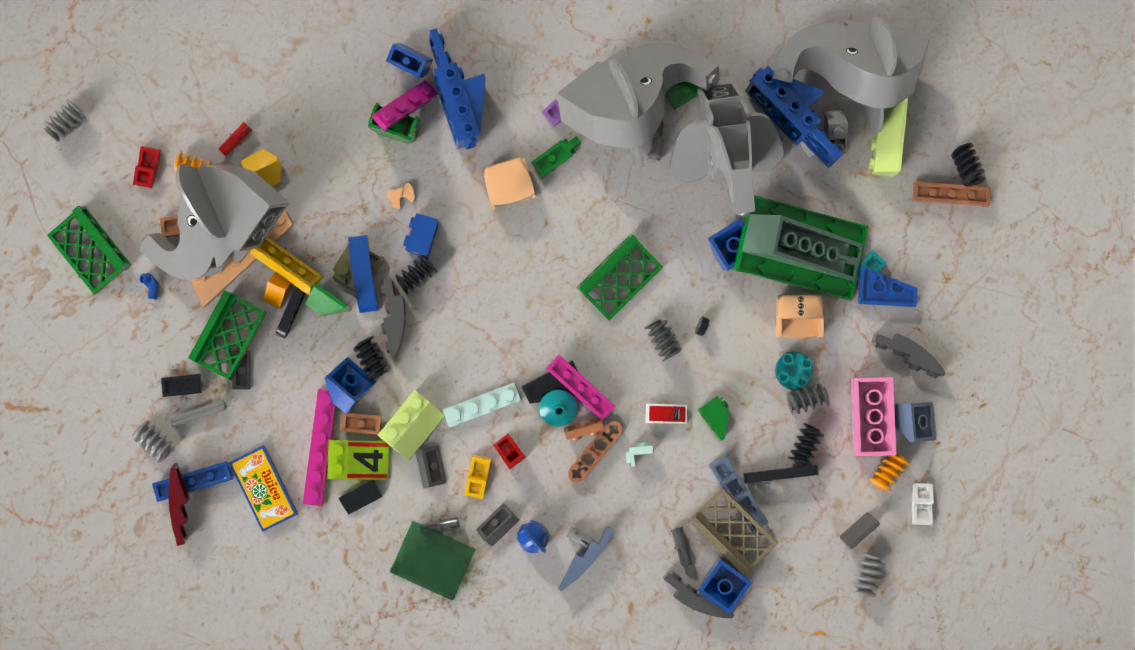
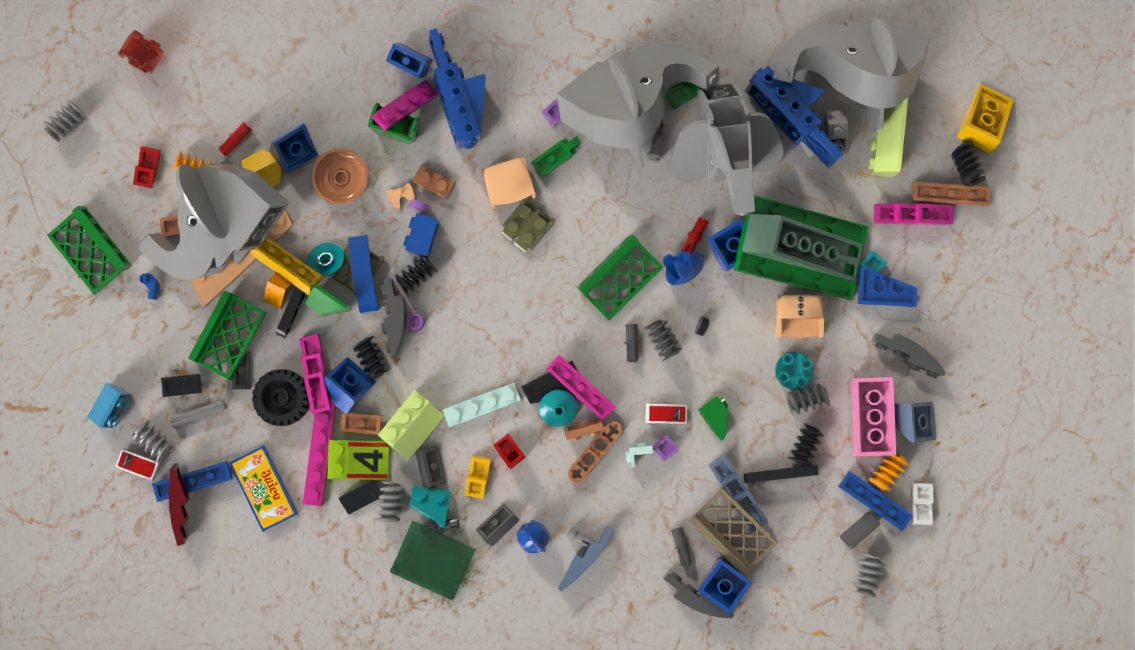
(109, 406): none -> dark azure slope
(137, 464): none -> slope
(141, 52): none -> clear red brick
(266, 395): none -> black wheel
(293, 148): none -> blue slope
(315, 372): none -> dark pink slope
(326, 253): none -> teal dish
(340, 176): none -> nougat hat
(390, 502): none -> light grey piece
(414, 321): none -> medium lavender tile
(419, 205): none -> medium lavender tile
(431, 503): none -> teal wing
(433, 182): none -> nougat plate
(526, 225): none -> olive plate
(631, 342): none -> dark grey axle
(665, 448): none -> medium lavender tile
(682, 267): none -> blue helmet
(695, 235): none -> red pin
(875, 501): none -> blue plate
(913, 214): none -> dark pink slope
(985, 119): none -> yellow slope

